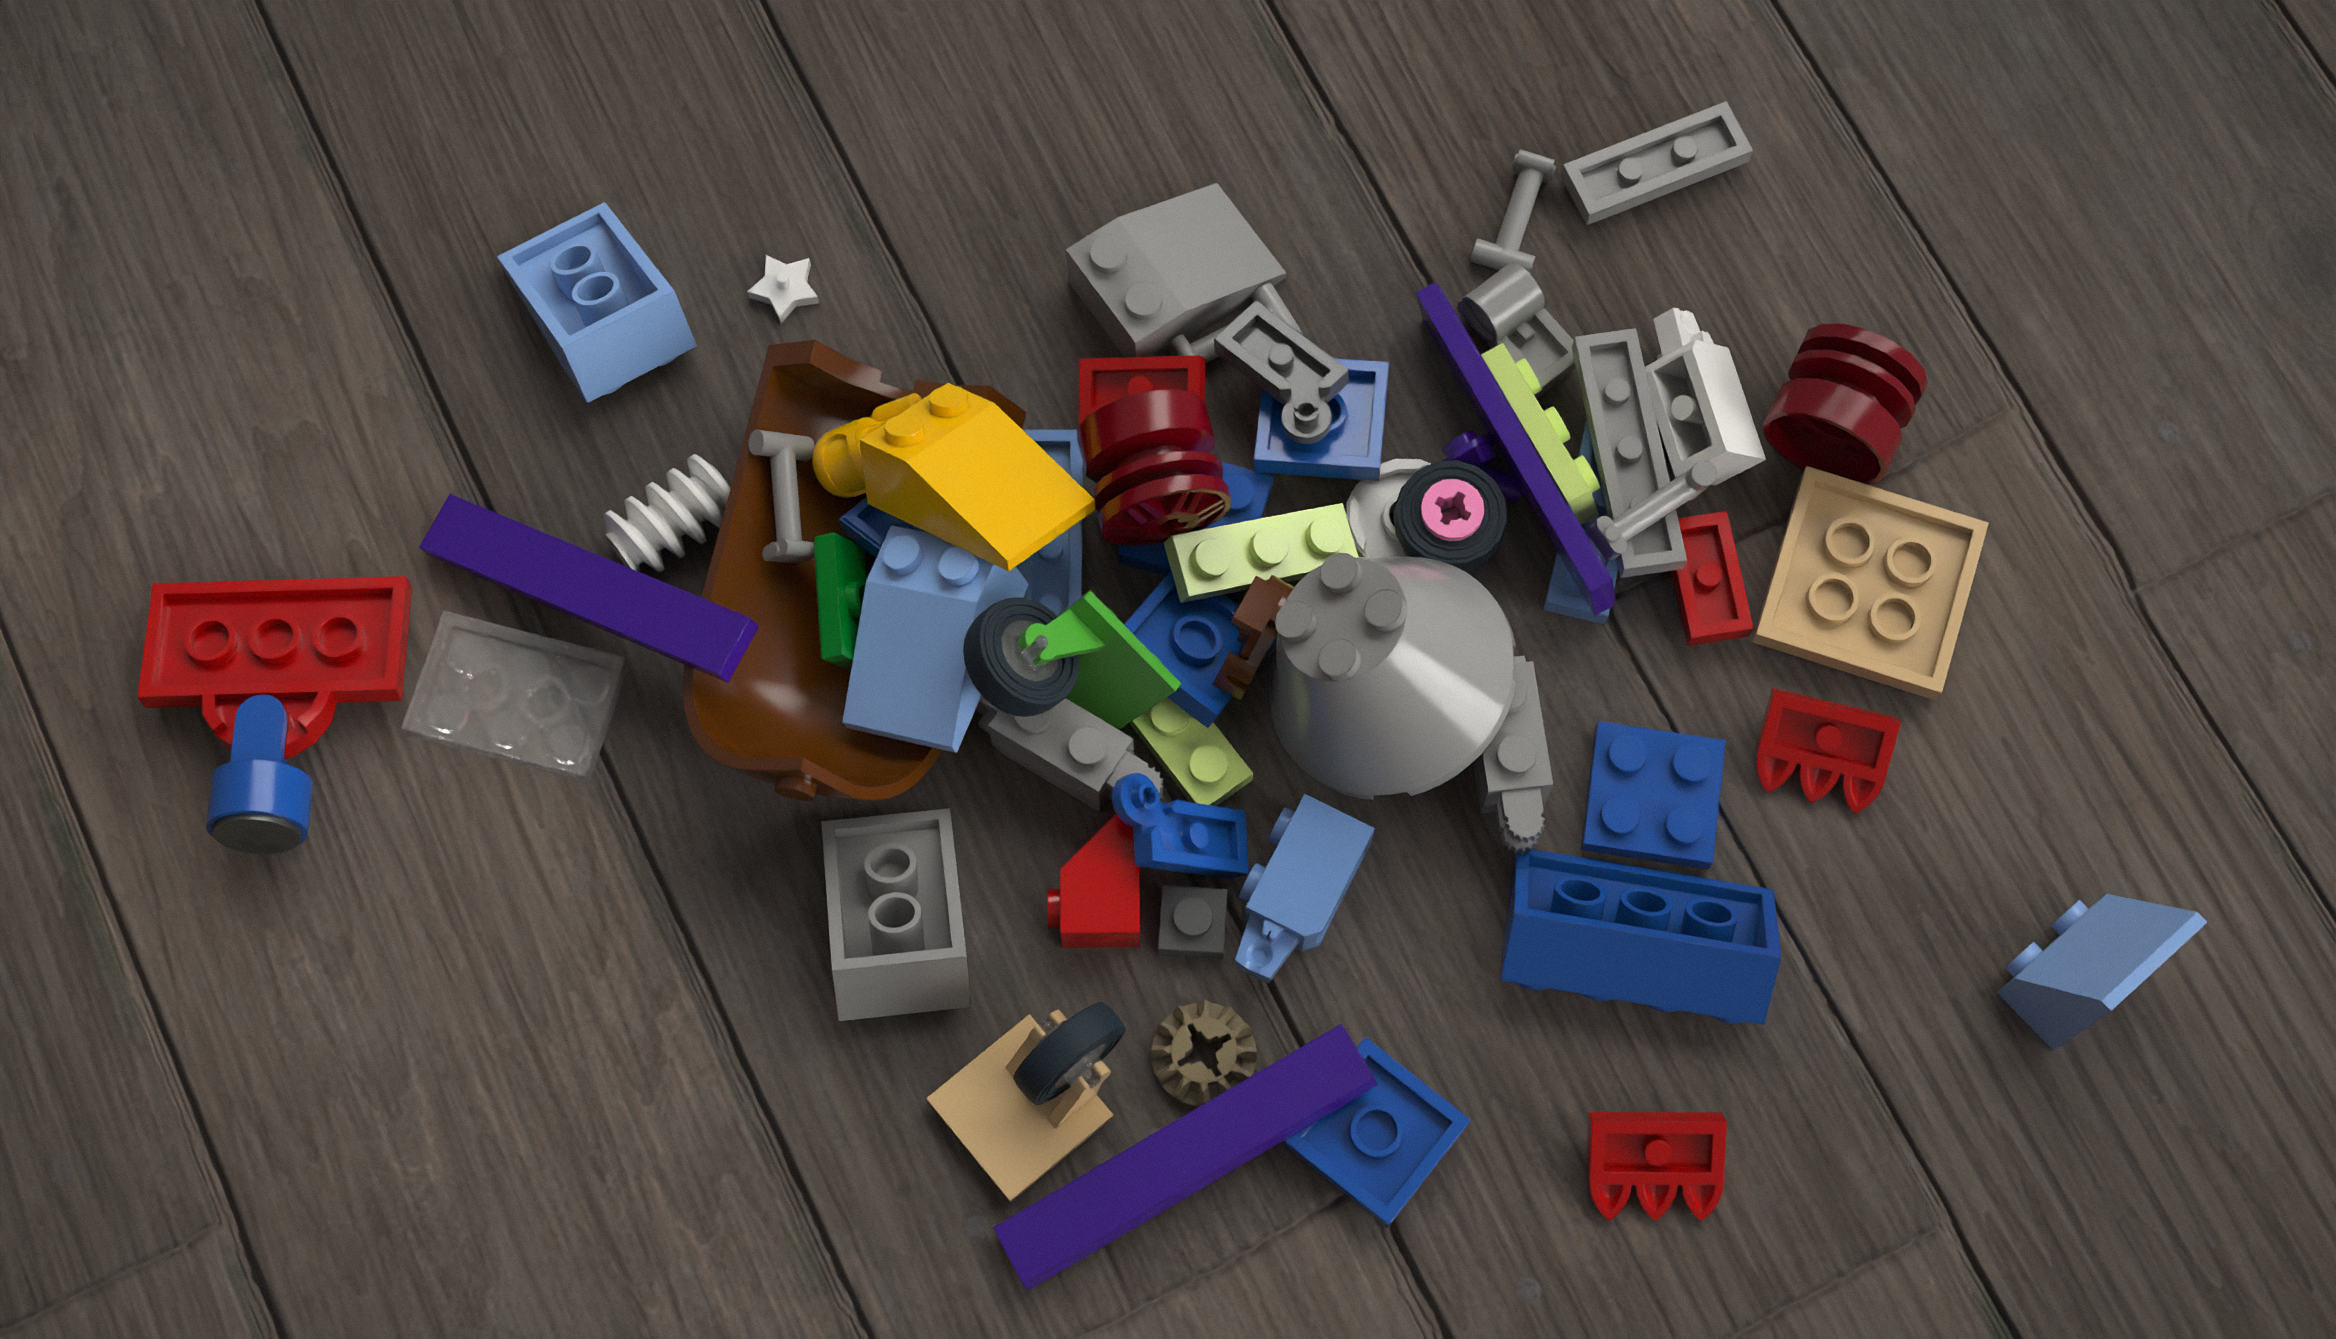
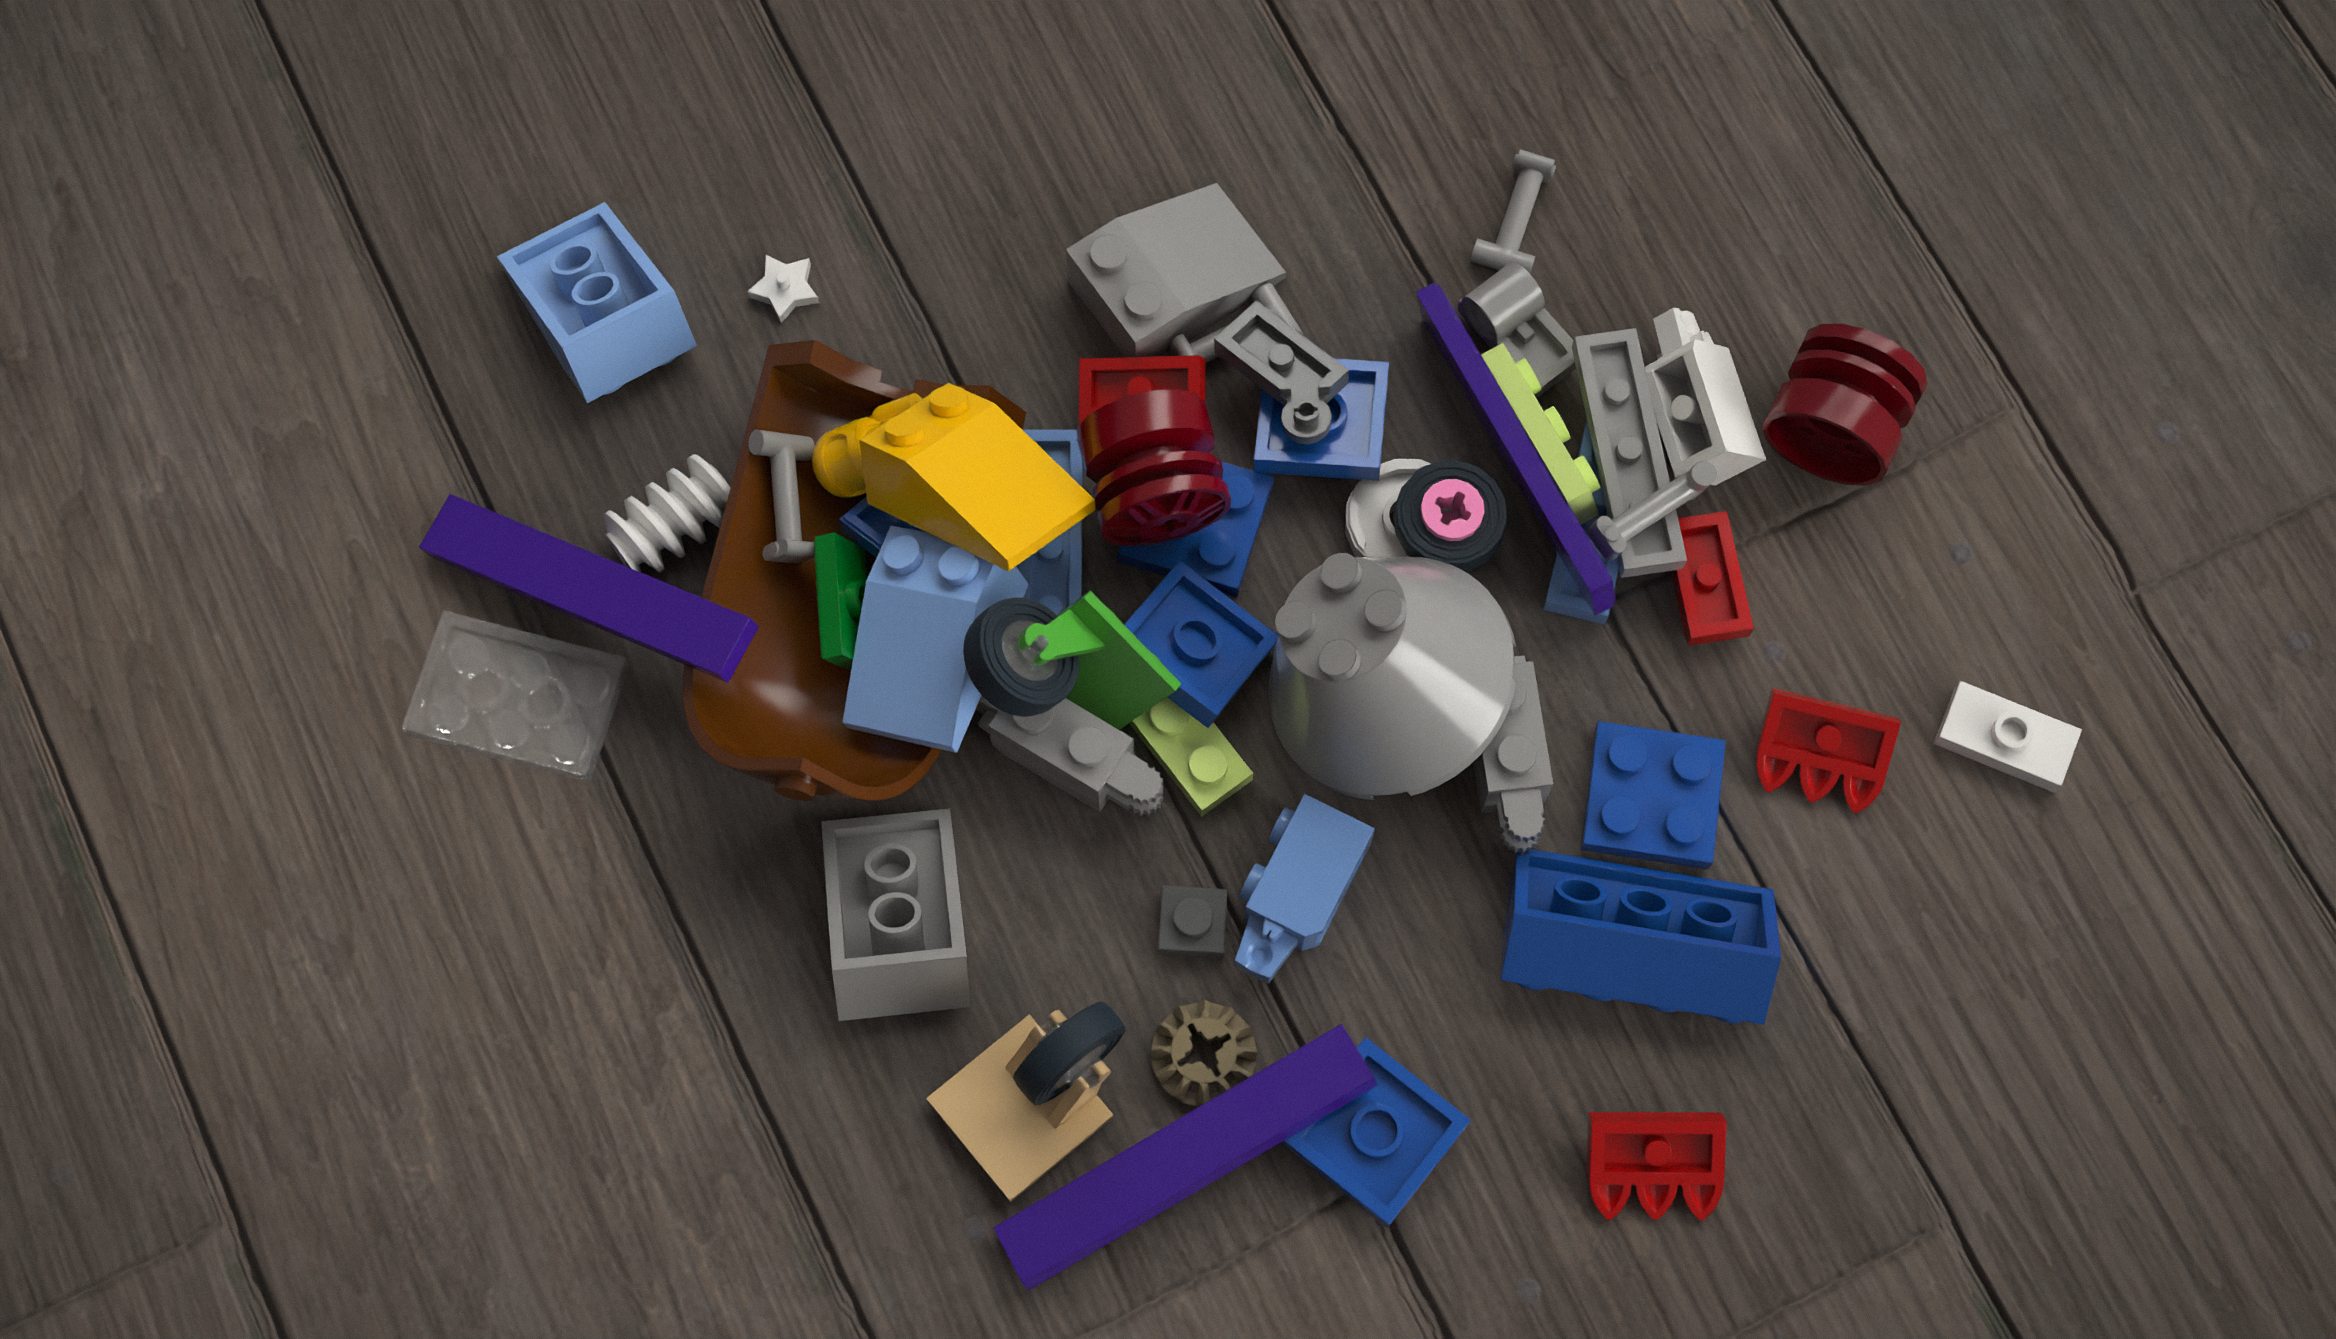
(268, 677): red plate -> none
(1099, 892): red slope -> none
(1181, 833): blue hinge -> none
(1231, 555): yellowish green plate -> none
(1257, 630): reddish brown piece -> none
(1479, 452): dark purple plate -> none
(1656, 163): light grey plate -> none
(1871, 583): tan plate -> none
(2007, 736): none -> white plate
(2093, 963): light blue slope -> none

